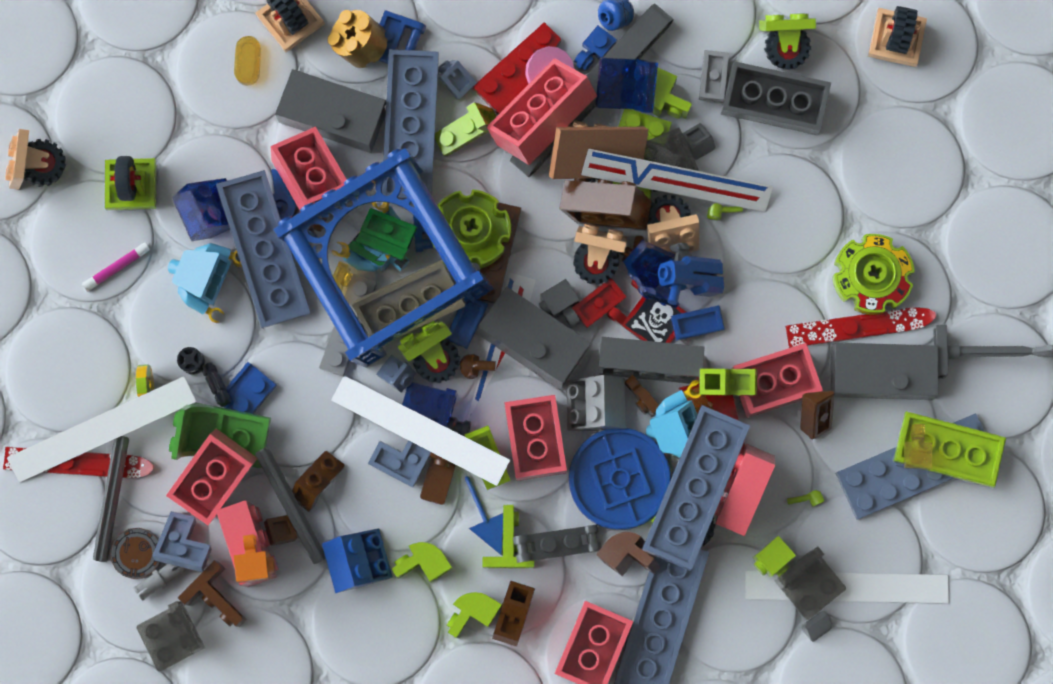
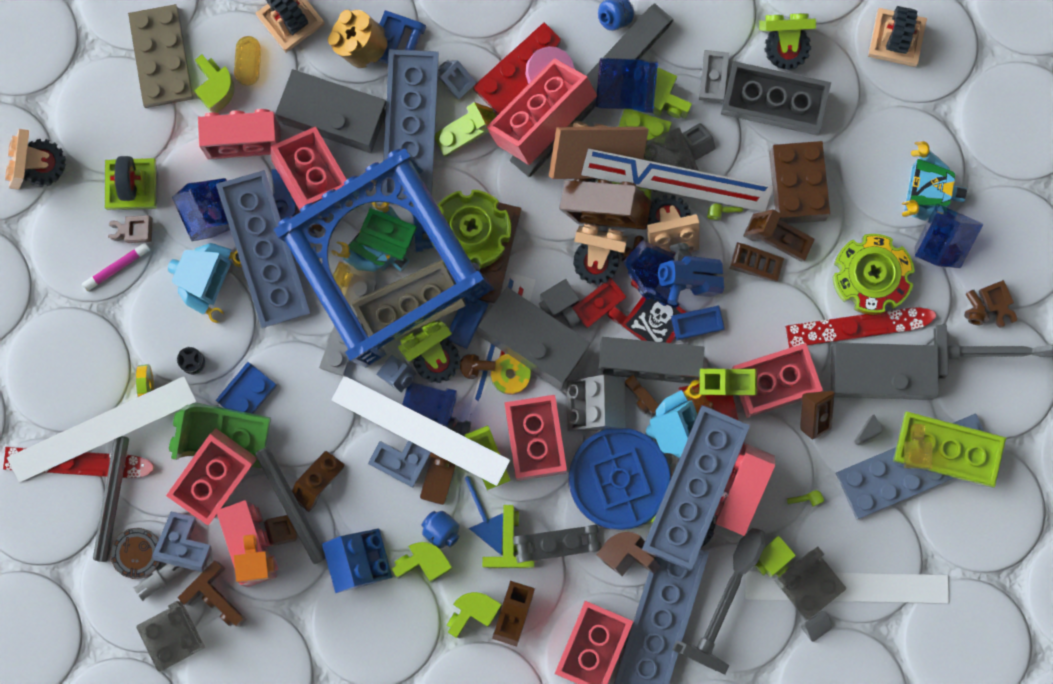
(135, 230): none -> plate
(160, 56): none -> dark tan plate
(216, 384): black axle -> none
(219, 87): none -> lime brick
(238, 134): none -> coral brick
(440, 529): none -> blue head
(510, 385): none -> yellow piece
(597, 44): blue plate -> none
(744, 558): none -> dark grey piece
(754, 271): none -> reddish brown slope
(779, 234): none -> reddish brown bracket
(799, 182): none -> reddish brown brick
(870, 430): none -> dark grey slope
(930, 184): none -> torso
(947, 238): none -> clear blue slope
(977, 314): none -> reddish brown plate
(997, 299): none -> reddish brown plate

